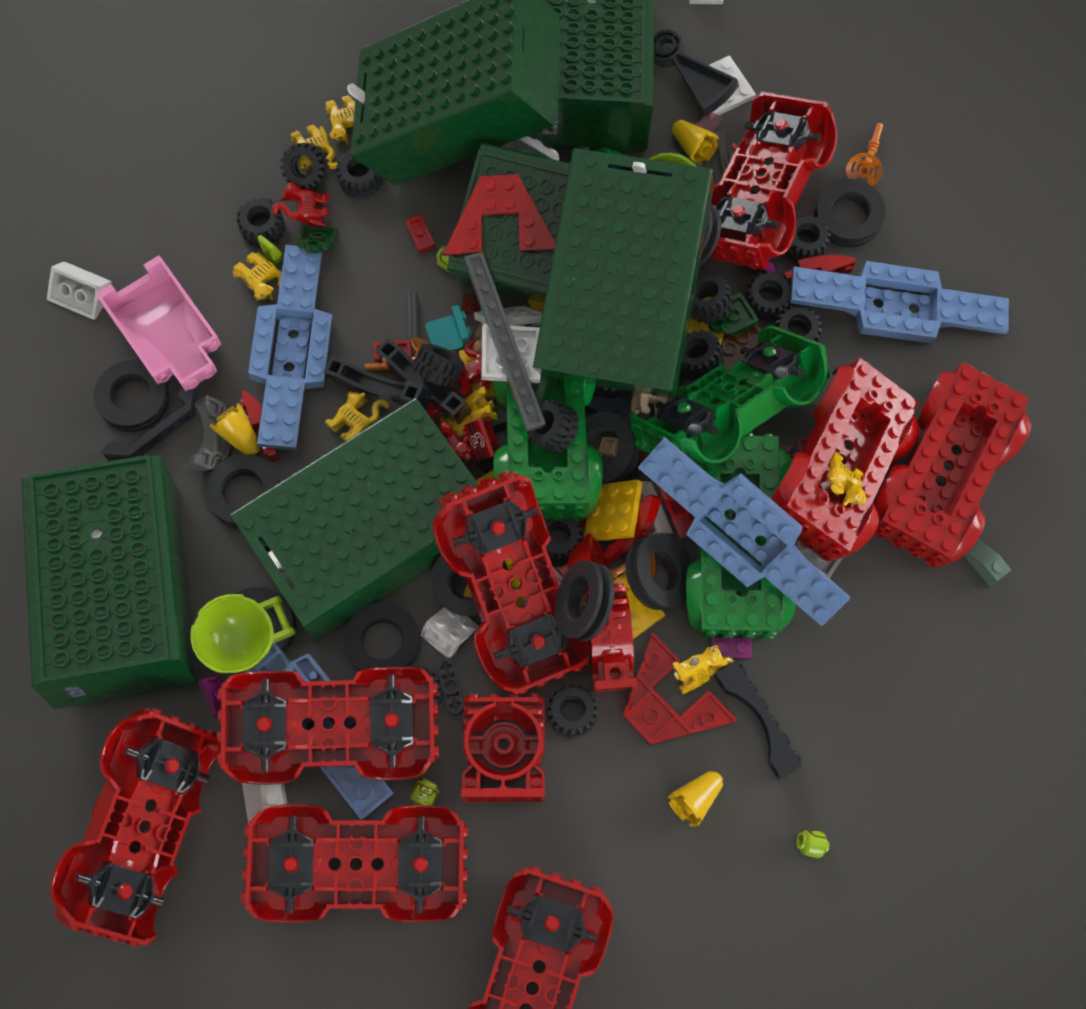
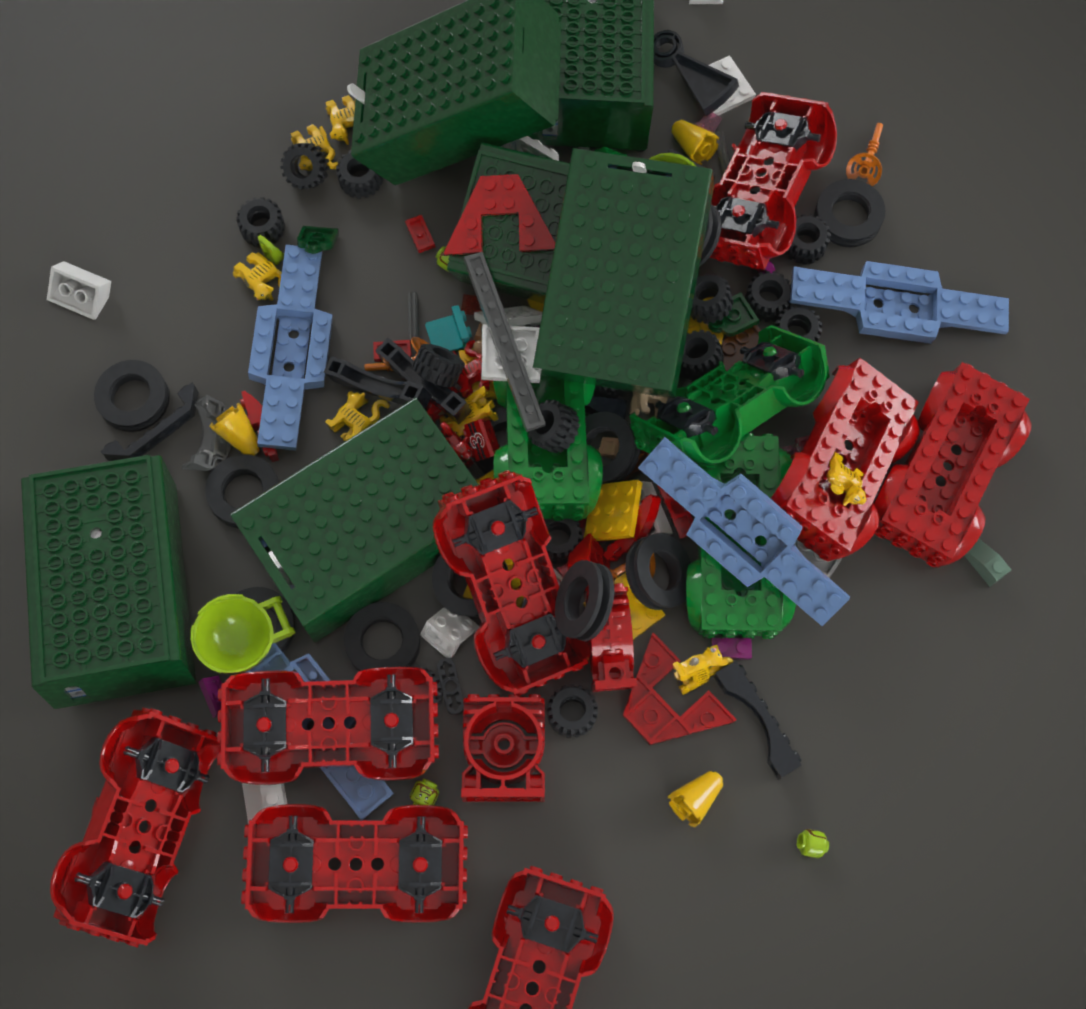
(163, 326): bright pink panel -> none
(306, 205): red animal -> none
(827, 263): red slope -> none

